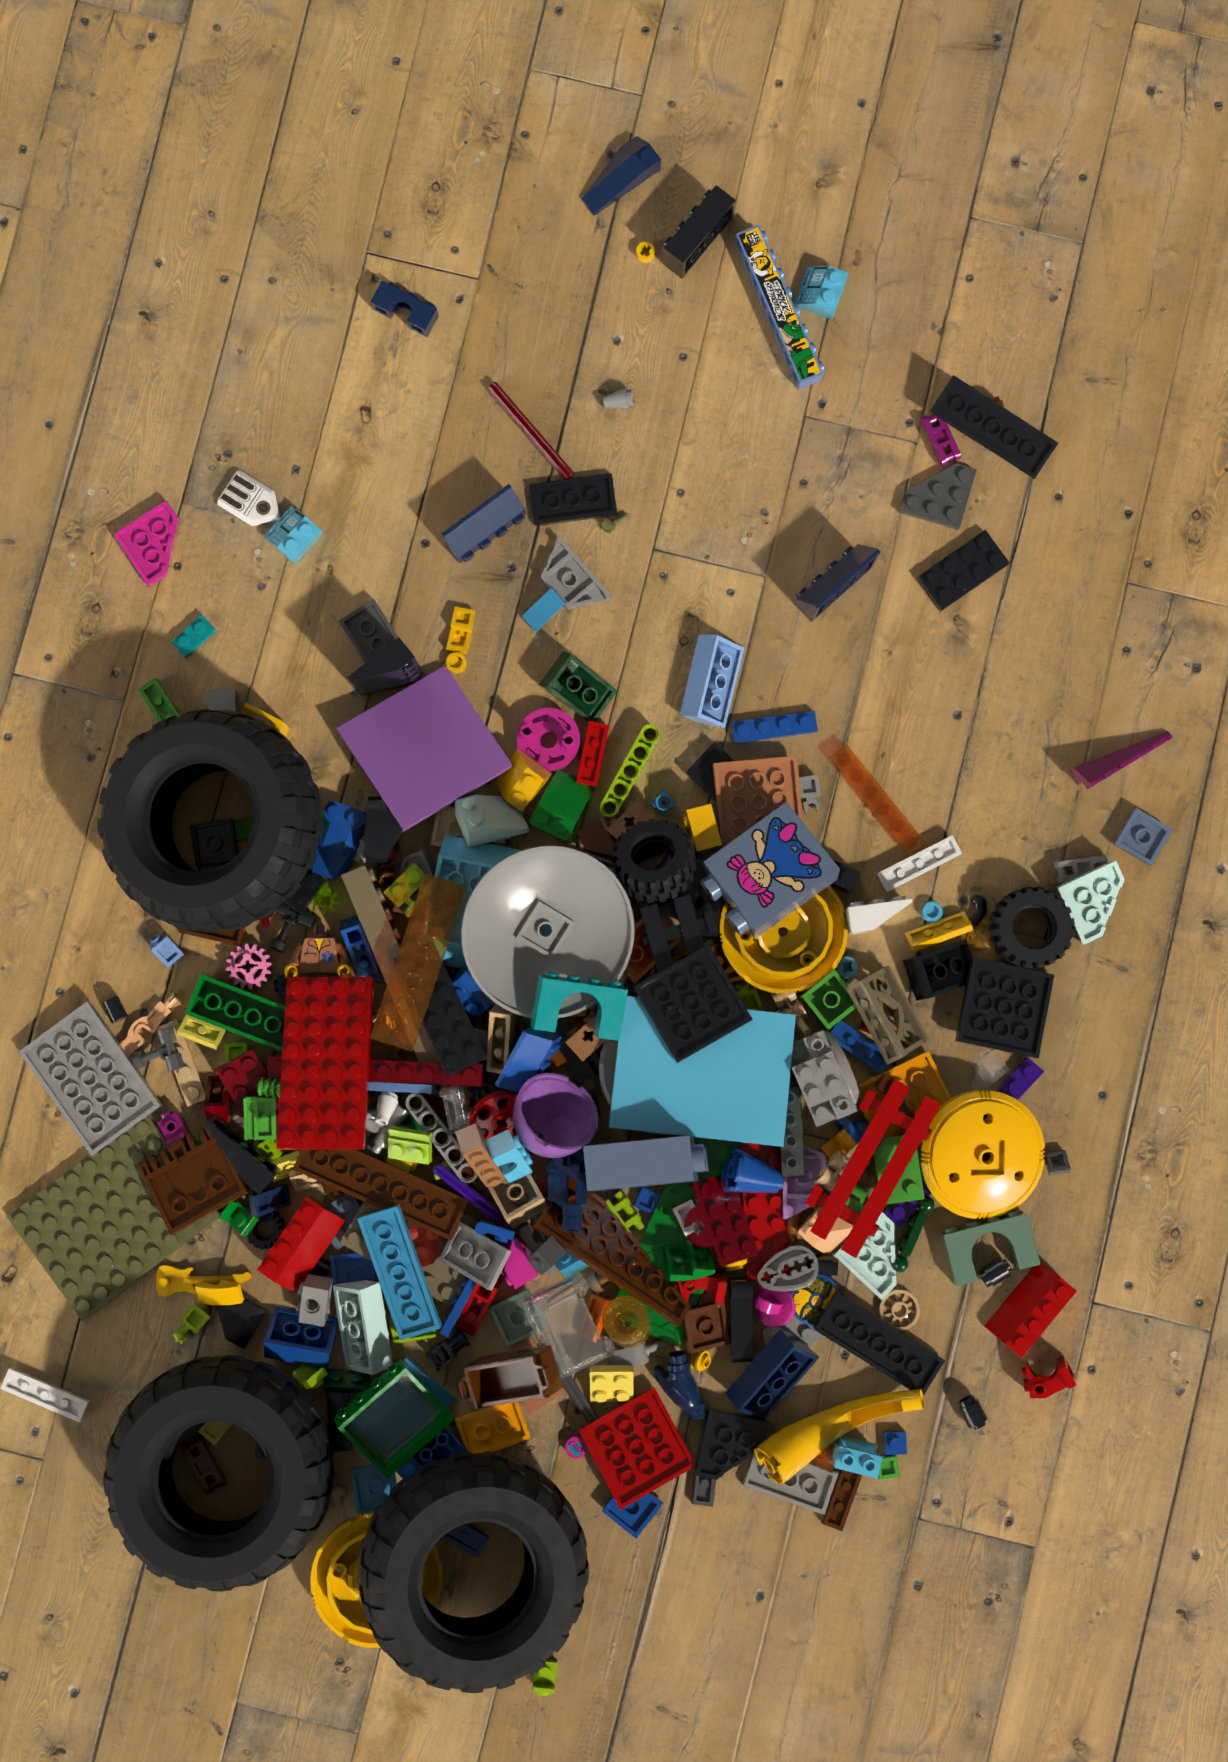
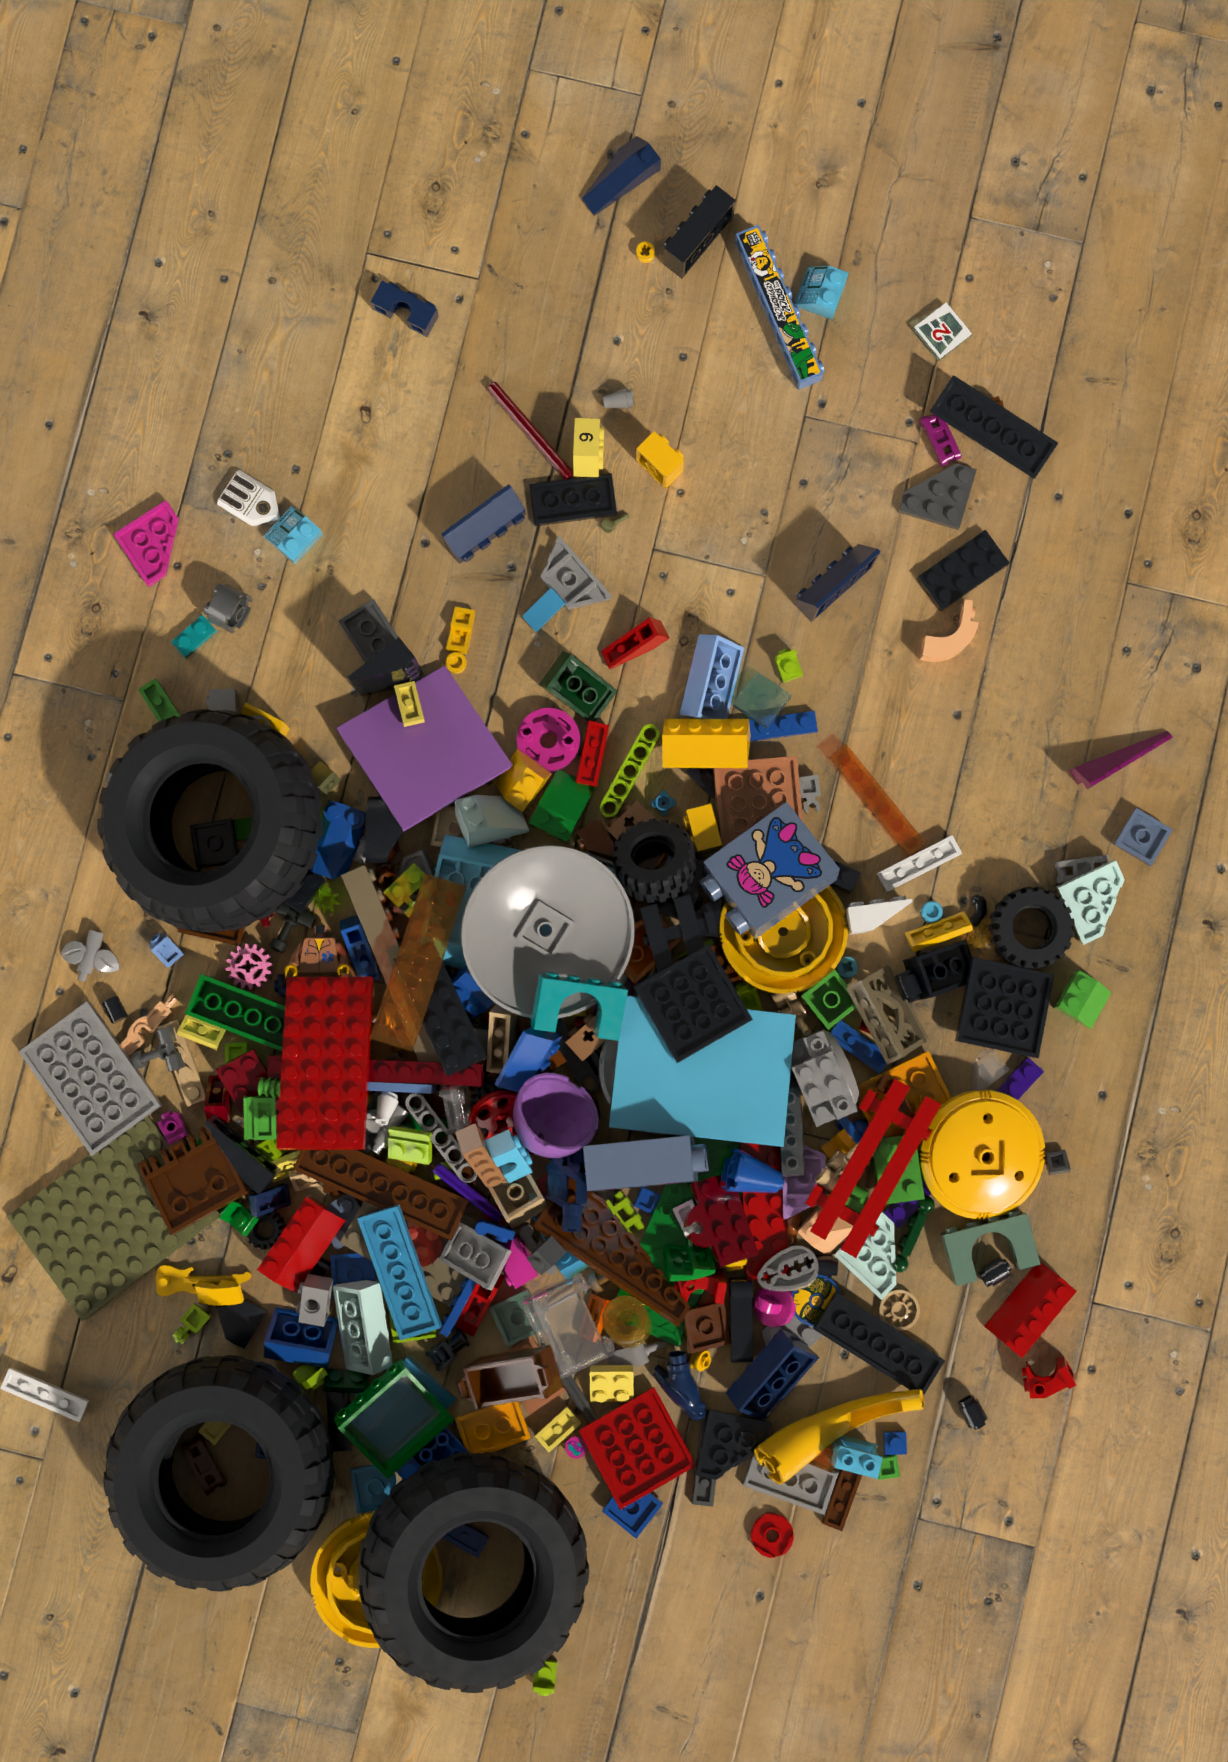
(90, 956): none -> light grey plant
(228, 607): none -> dark grey brick
(324, 777): none -> olive slope
(409, 704): none -> light yellow plate
(557, 1429): none -> light yellow plate
(588, 447): none -> light yellow brick
(635, 642): none -> red slope
(660, 459): none -> yellow brick
(705, 743): none -> yellow slope
(761, 700): none -> clear light blue tile
(778, 1546): none -> red tile
(788, 665): none -> lime bracket
(908, 986): none -> black brick
(942, 331): none -> tile
(944, 648): none -> light nougat arch
(1082, 999): none -> bright green slope

